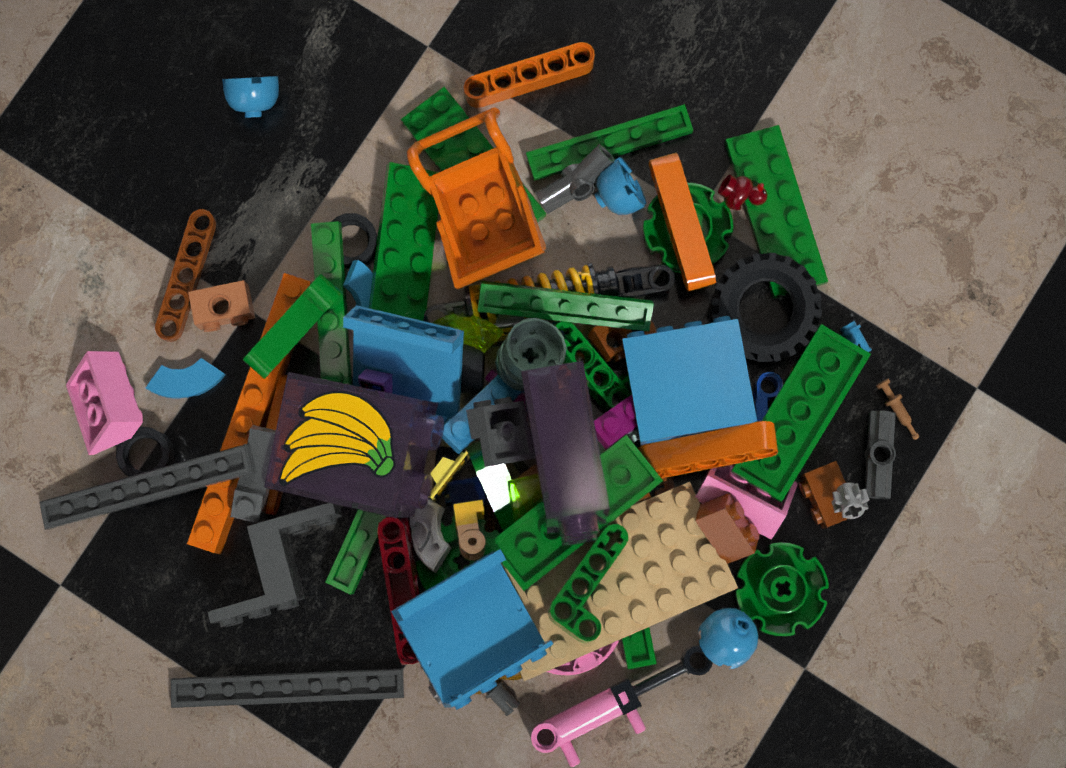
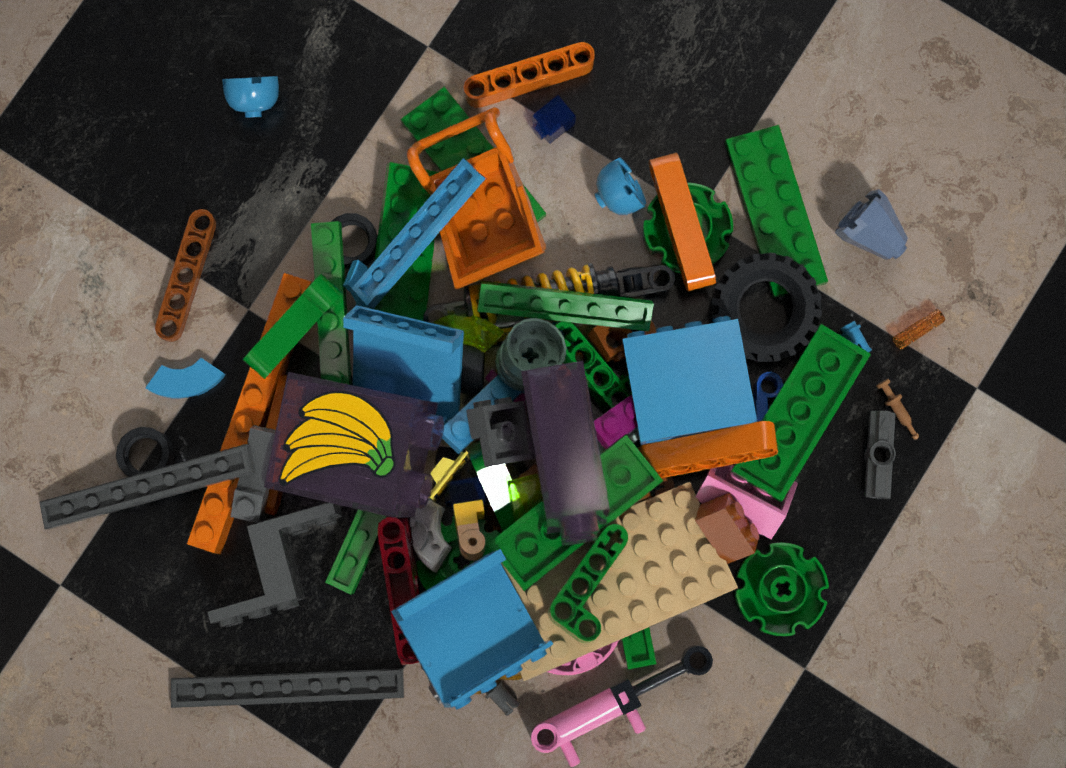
(103, 401): bright pink slope -> none
(205, 302): nougat brick -> none
(376, 380): medium lavender slope -> none
(418, 233): none -> dark azure plate
(553, 120): none -> clear blue brick
(576, 180): dark grey piece -> none
(616, 139): green plate -> none
(728, 637): dark azure cylinder -> none
(739, 189): dark red animal -> none
(819, 486): dark orange brick -> none
(850, 500): light grey gear -> none
(874, 227): none -> sand blue cone
(919, 329): none -> clear orange axle

